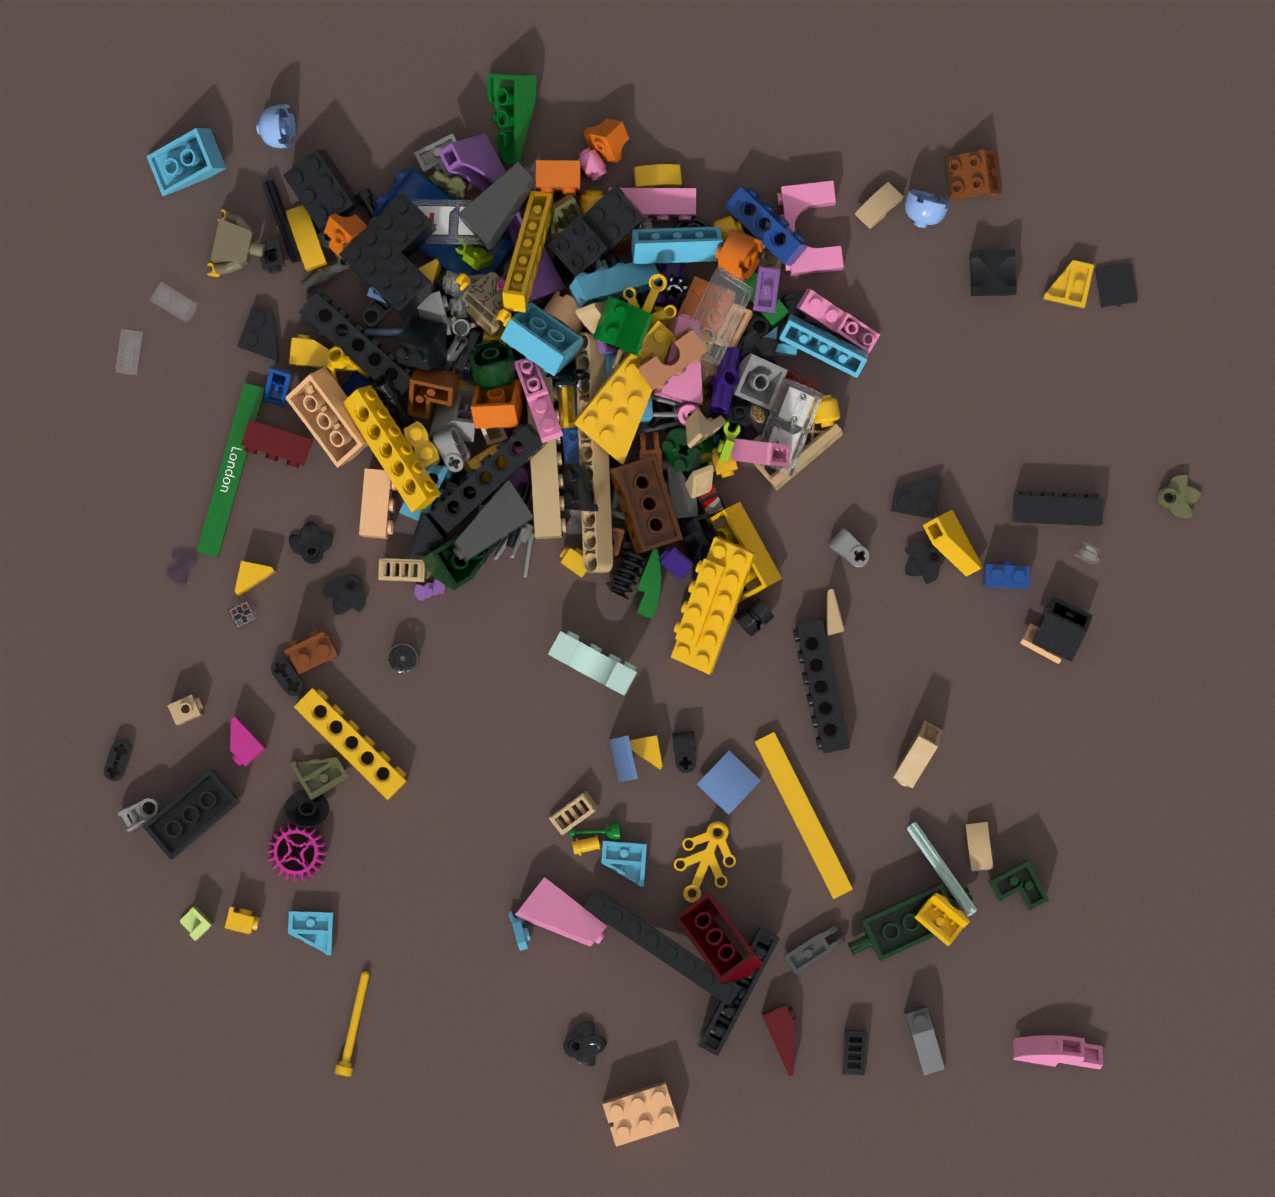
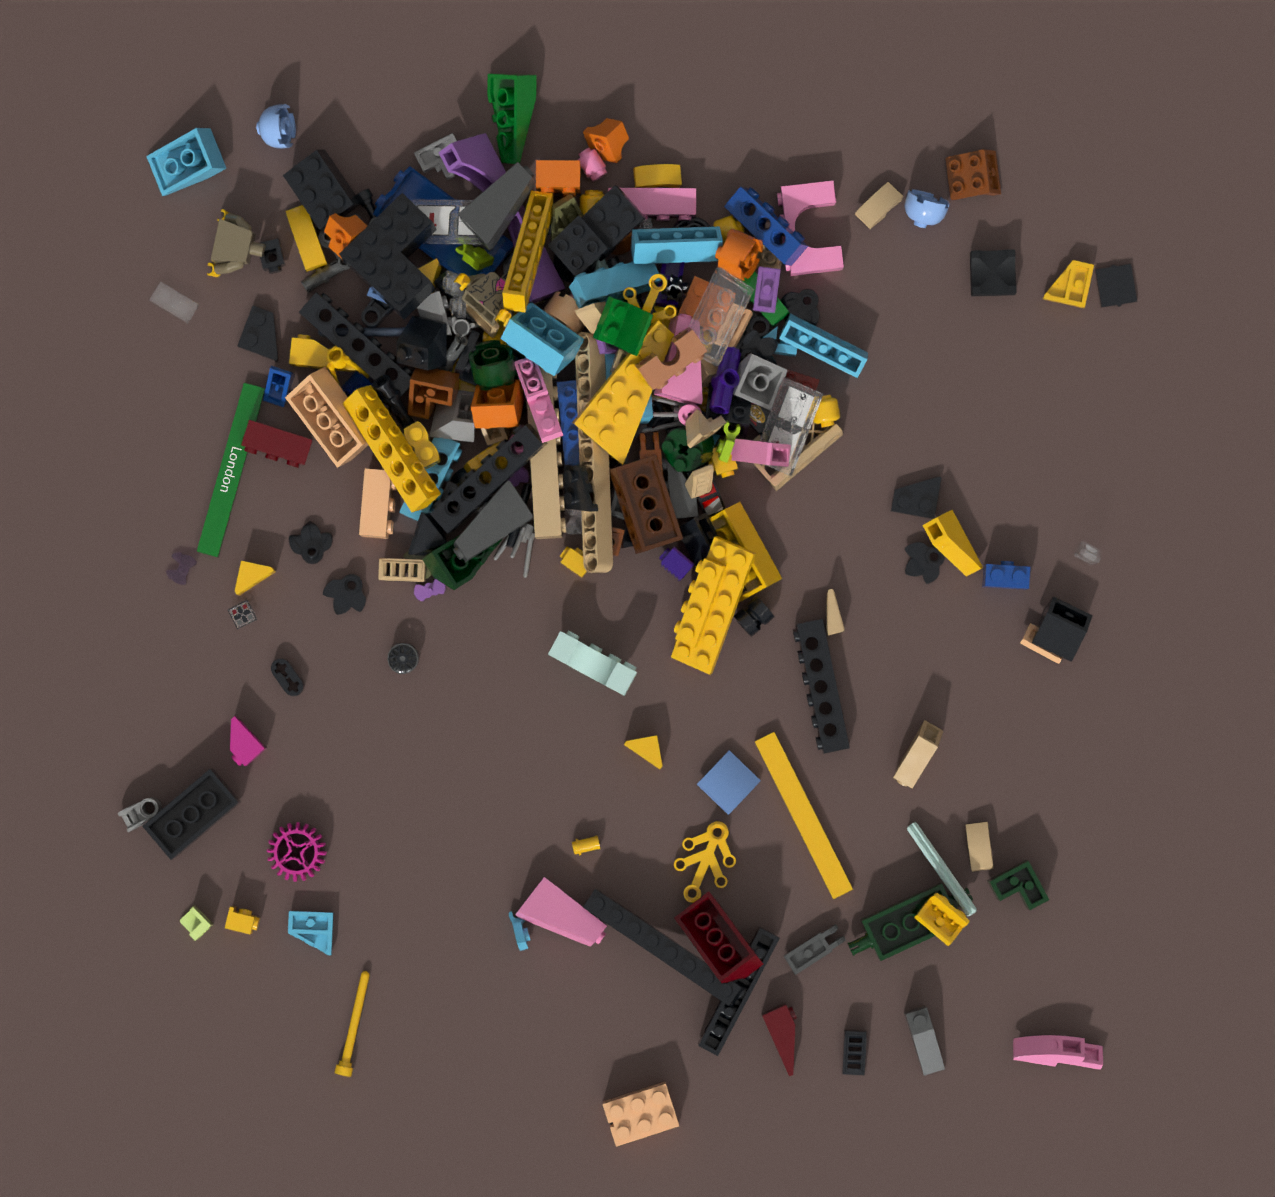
(112, 759): black beam -> none
(129, 352): clear plate -> none
(186, 709): tan brick -> none
(282, 220): black axle -> none
(300, 803): black dish -> none
(307, 708): yellow brick -> none
(311, 652): dark orange bracket -> none
(319, 775): olive wing -> none
(452, 446): light grey piece -> none
(455, 187): olive plate -> none
(566, 406): yellow slope -> none
(571, 377): black plate -> none
(587, 1044): black plate -> none
(590, 803): tan slope -> none
(612, 831): green hinge -> none
(623, 759): medium blue slope -> none
(625, 574): black piece -> none
(626, 859): medium azure wing -> none
(650, 585): green slope -> none
(684, 747): black piece -> none
(837, 321): bright pink slope -> none
(846, 545): light grey piece -> none
(1057, 510): black brick -> none
(1181, 497): olive plate -> none

